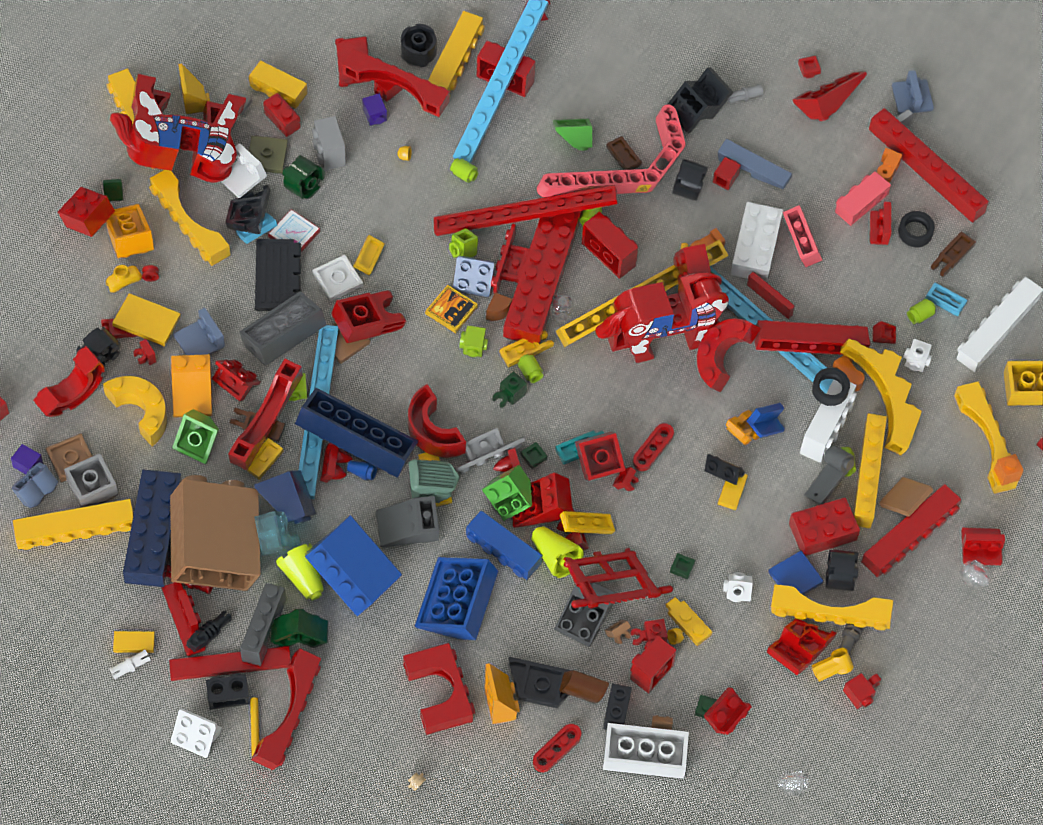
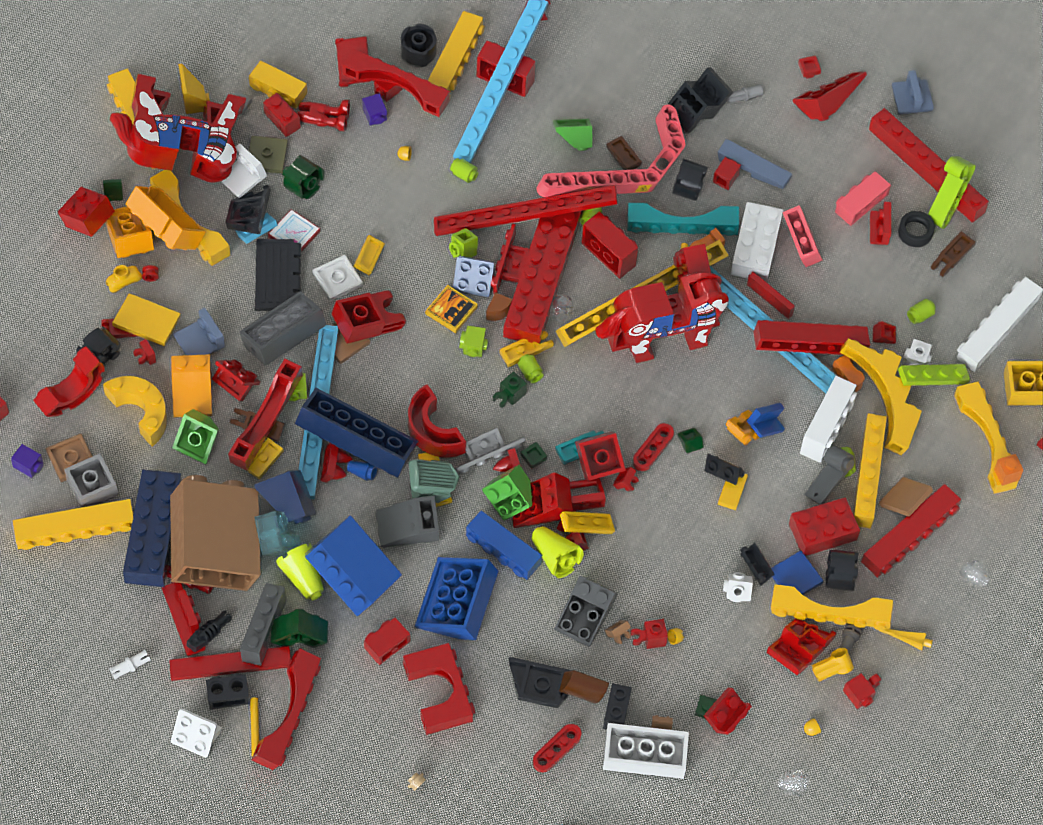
(35, 485): sand blue brick -> none
(133, 642): yellow tile -> none
(165, 218): none -> light orange piece
(318, 114): none -> red piece
(328, 143): light grey brick -> none
(386, 640): none -> red brick
(500, 695): light orange slope -> none
(588, 501): none -> red tile
(637, 569): red piece -> none
(644, 218): none -> teal arch
(652, 664): red brick -> none
(682, 566): dark green plate -> none
(688, 621): yellow hinge -> none
(691, 440): none -> dark green slope
(714, 347): red brick -> none
(757, 563): none -> black hinge
(812, 727): none -> yellow hinge
(830, 373): black tyre -> none
(891, 162): orange leg -> none
(905, 117): light grey tile -> none
(915, 639): none -> yellow piece
(934, 374): none -> lime plate
(944, 301): medium azure tile -> none
(952, 190): none -> lime beam
(982, 545): red bracket -> none

